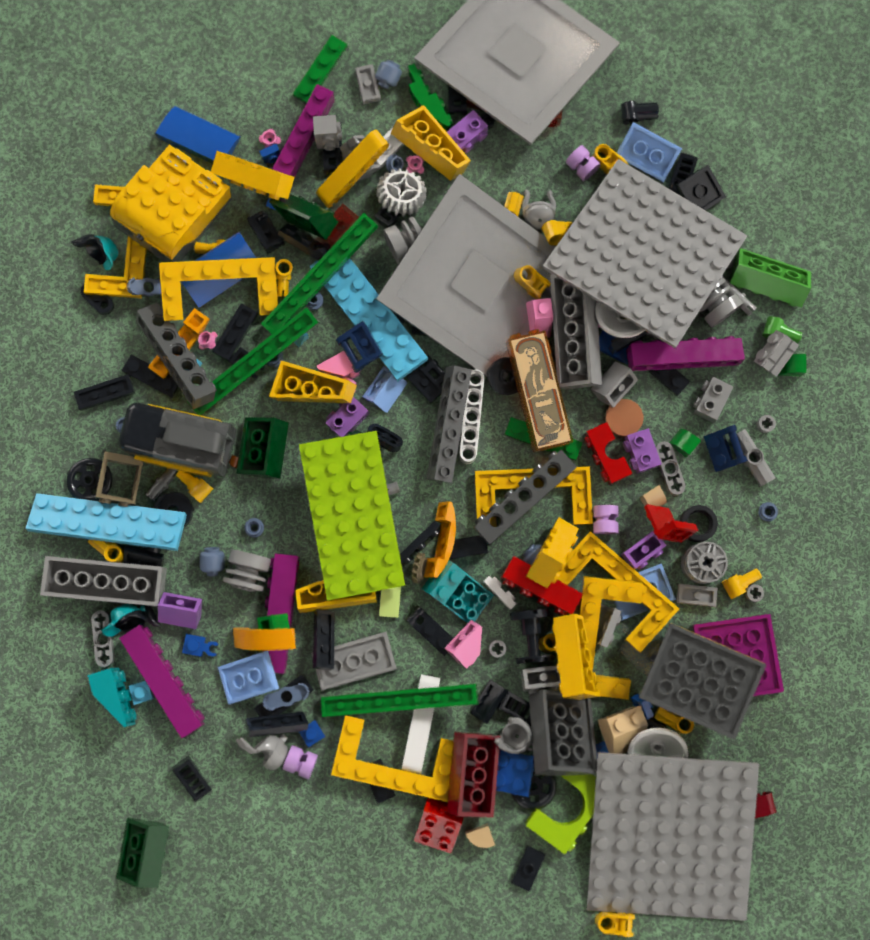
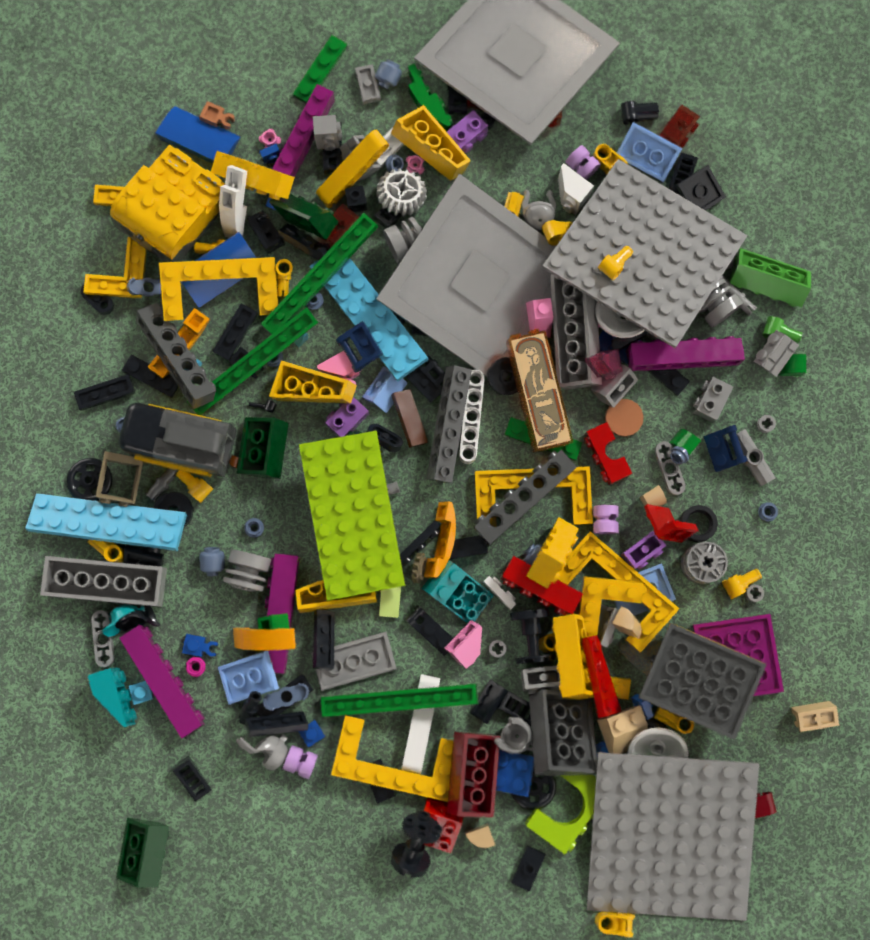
(99, 248): hair -> none
(179, 610): medium lavender brick -> none
(189, 666): none -> dark pink plate
(207, 340): bright pink plate -> none
(215, 114): none -> nougat plate
(231, 202): none -> white slope
(250, 706): none -> black pin
(270, 406): none -> black hand
(356, 199): none -> black brick
(409, 418): none -> reddish brown tile
(411, 855): none -> black piece
(535, 282): yellow piece -> none
(573, 189): none -> white slope
(601, 682): none -> red wing
(605, 363): none -> clear pink slope
(614, 264): none -> yellow pin
(627, 623): none -> tan brick
(642, 451): medium lavender brick -> none
(679, 455): none -> sand blue plate
(686, 120): none -> clear red brick
(696, 595): light grey plate -> none
(815, 716): none -> tan hinge

